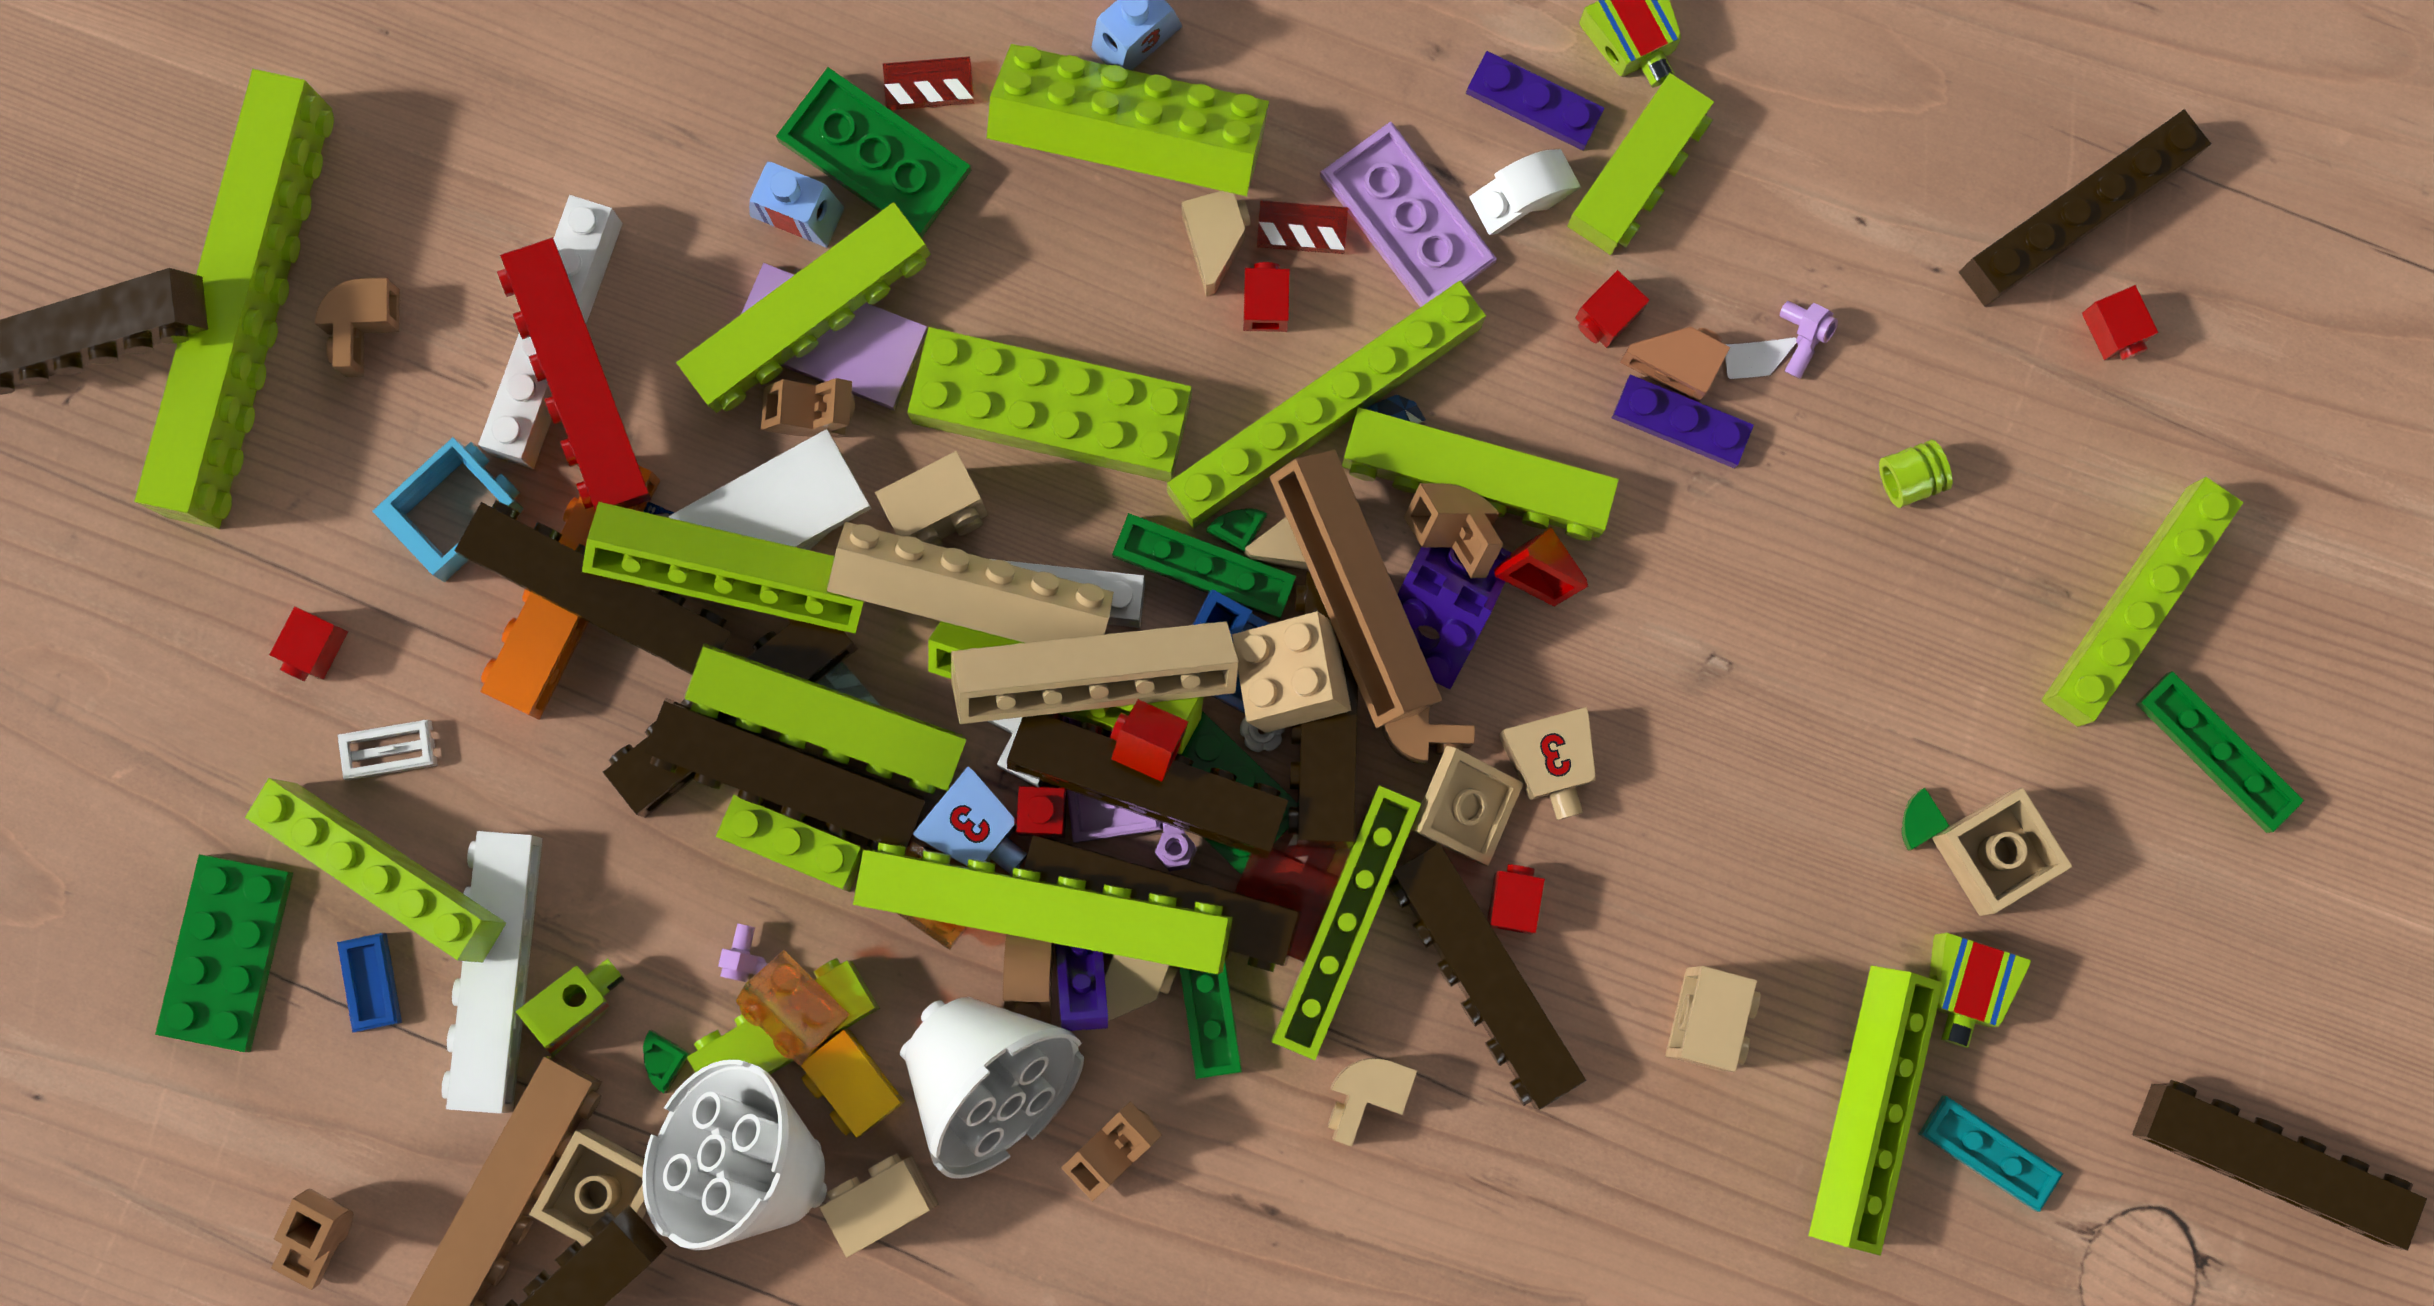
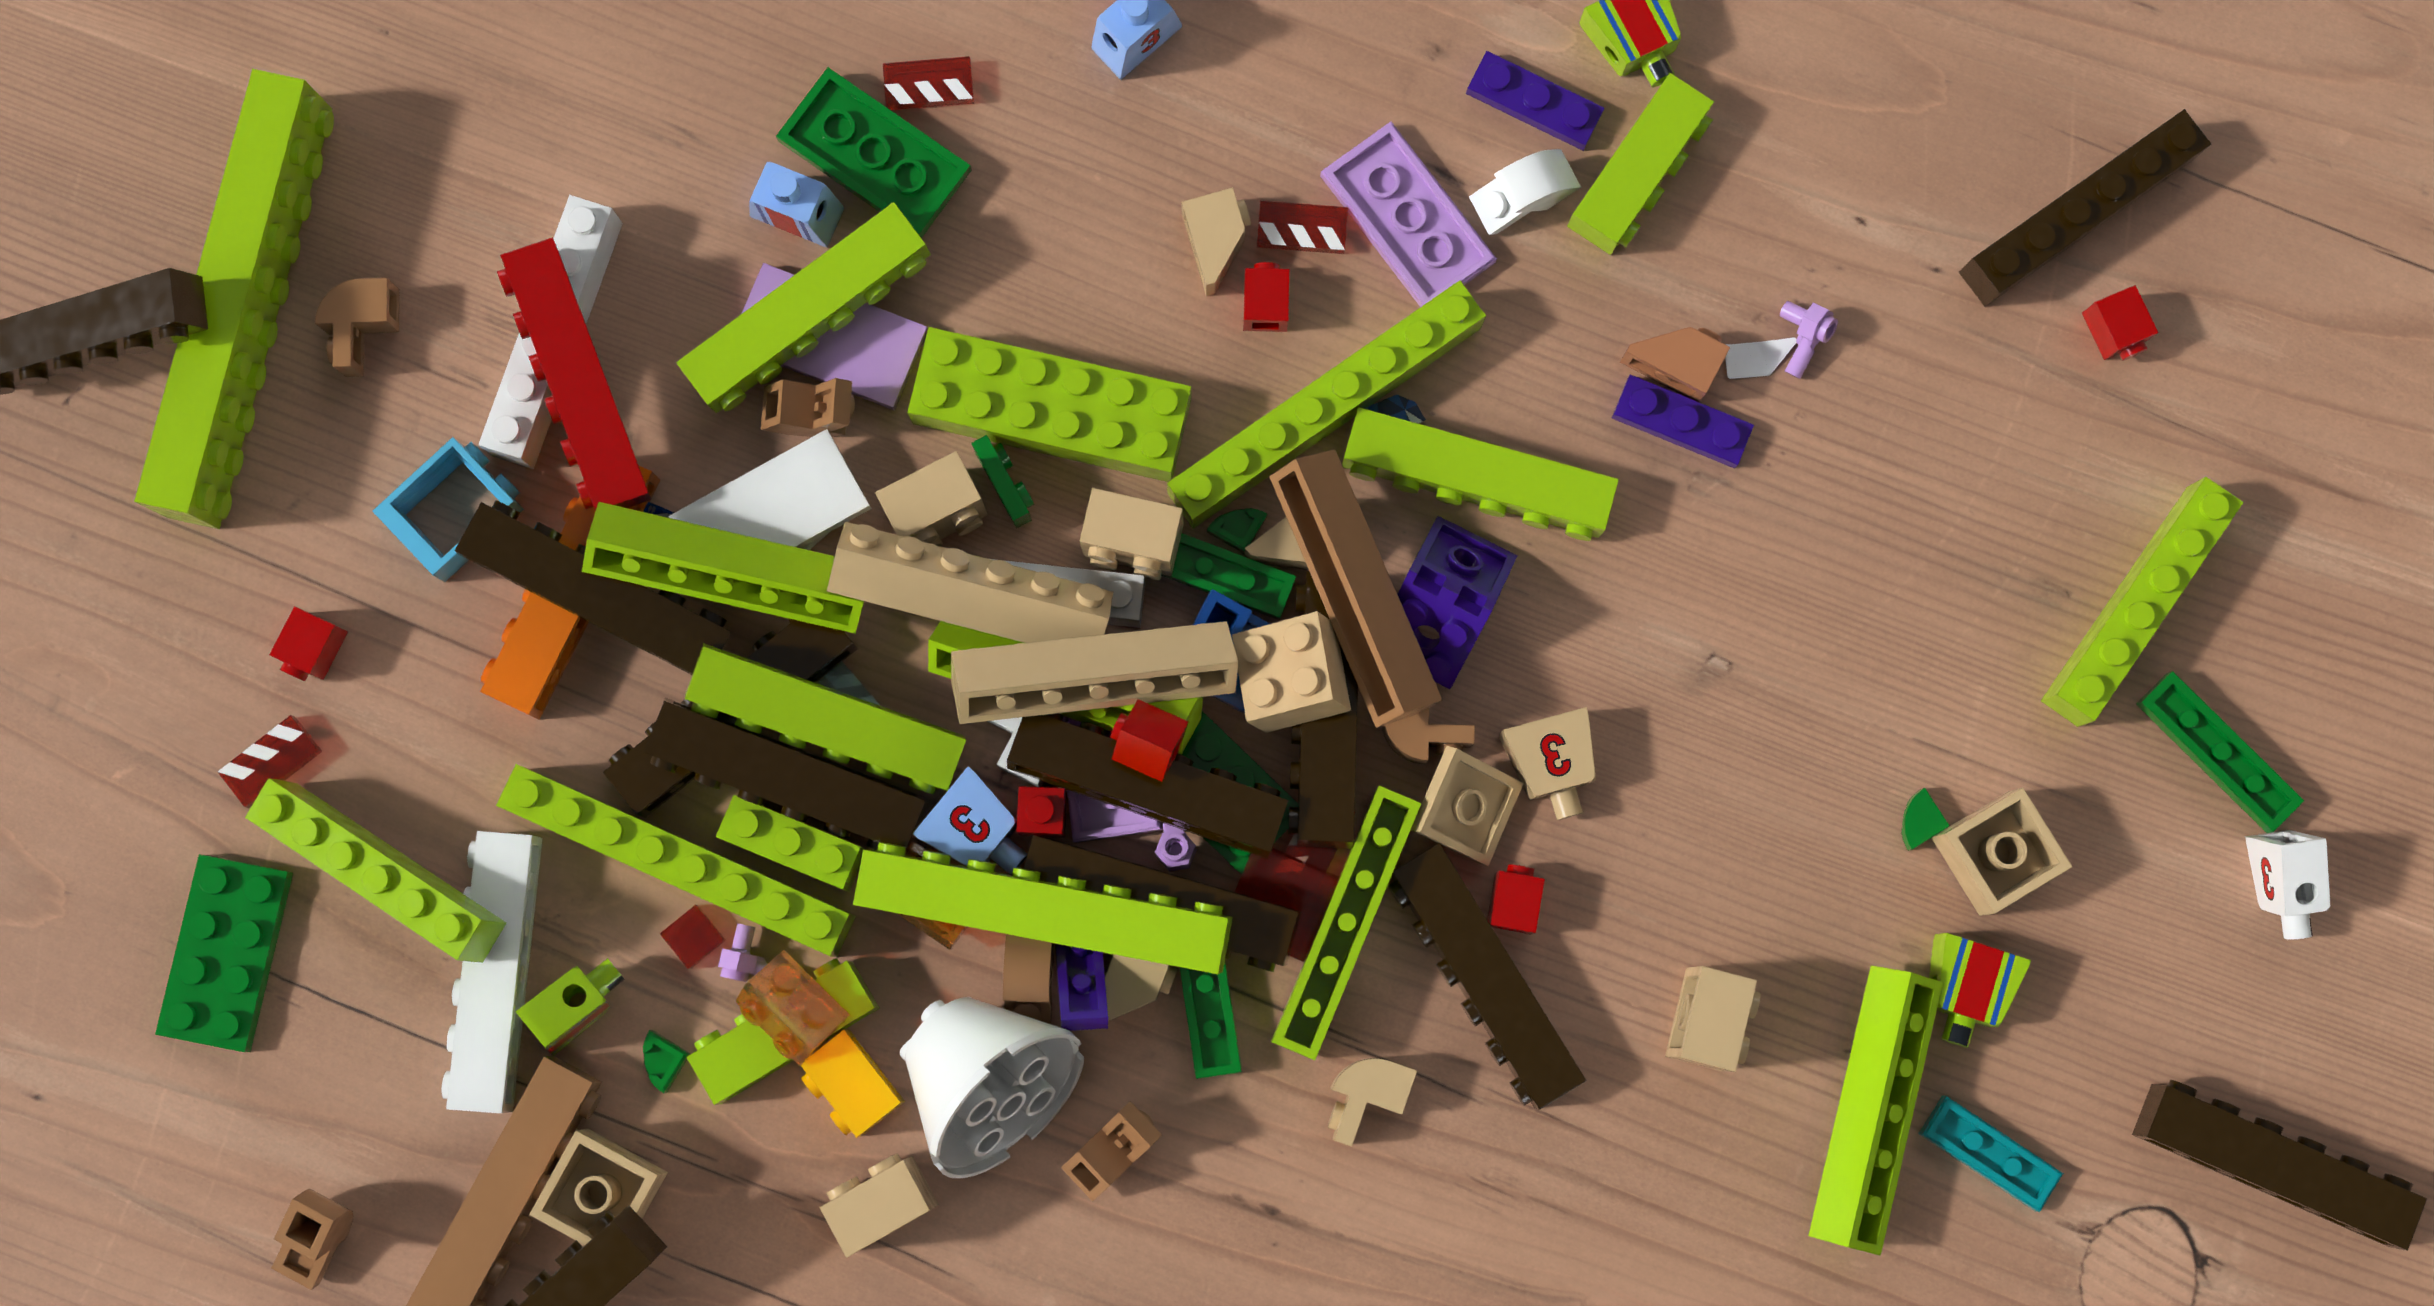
(272, 756): none -> clear red tile
(369, 982): blue tile -> none
(425, 744): white tile -> none
(676, 861): none -> lime brick
(692, 936): none -> clear red tile
(730, 1160): white cone -> none
(995, 463): none -> green plate
(1127, 119): lime brick -> none
(1131, 533): none -> tan brick
(1257, 741): white plate -> none
(1456, 519): medium nougat brick -> none
(1543, 569): red slope -> none
(1611, 310): red brick -> none
(1915, 473): lime piece -> none
(2290, 878): none -> white torso

